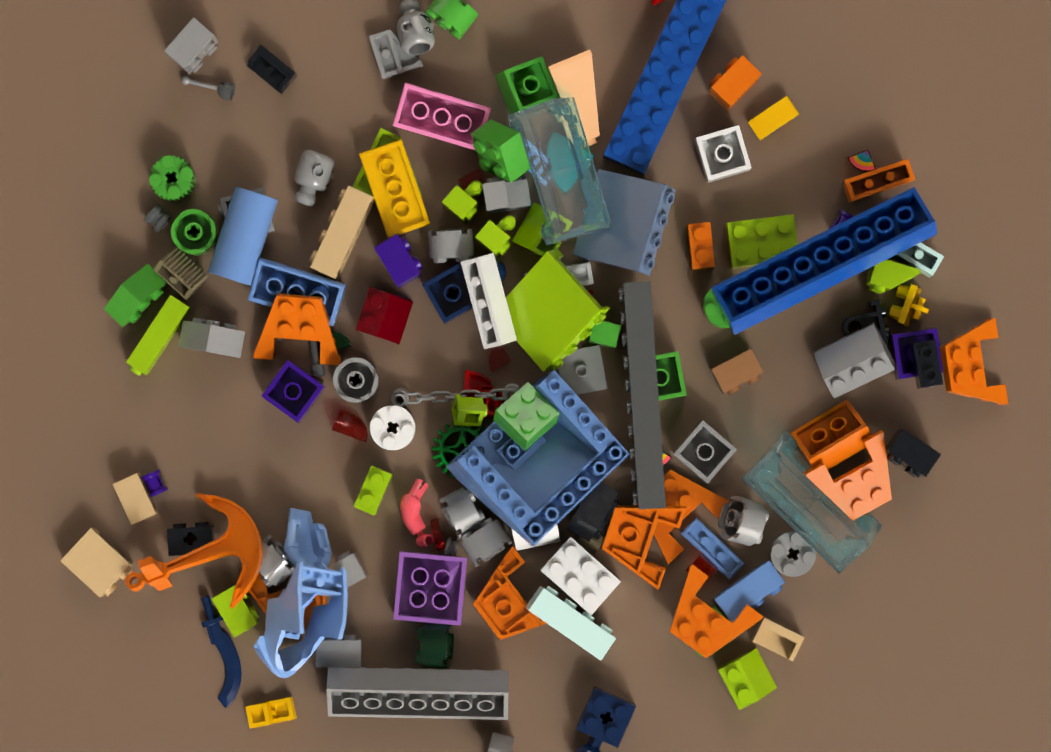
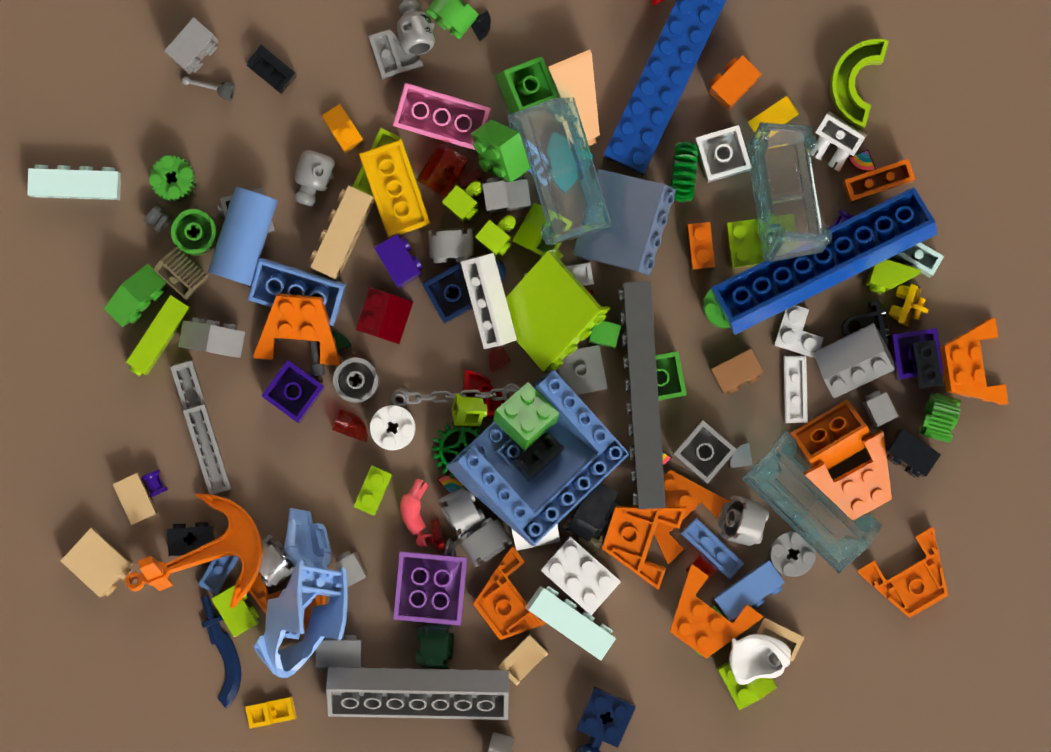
(74, 183): none -> light aqua brick
(200, 426): none -> light grey slope
(217, 573): none -> medium blue tile
(342, 128): none -> light orange slope
(442, 170): none -> clear red brick
(450, 484): none -> tile
(482, 25): none -> black tile
(523, 659): none -> tan panel
(538, 456): none -> black hinge
(684, 170): none -> green gear
(741, 457): none -> light grey tile
(758, 657): none -> white piece
(786, 192): none -> windscreen
(791, 333): none -> white plate
(795, 389): none -> white tile
(840, 133): none -> white brick
(843, 78): none -> lime brick
(879, 408): none -> light grey brick
(915, 586): none -> orange wing
(941, 417): none -> bright green brick

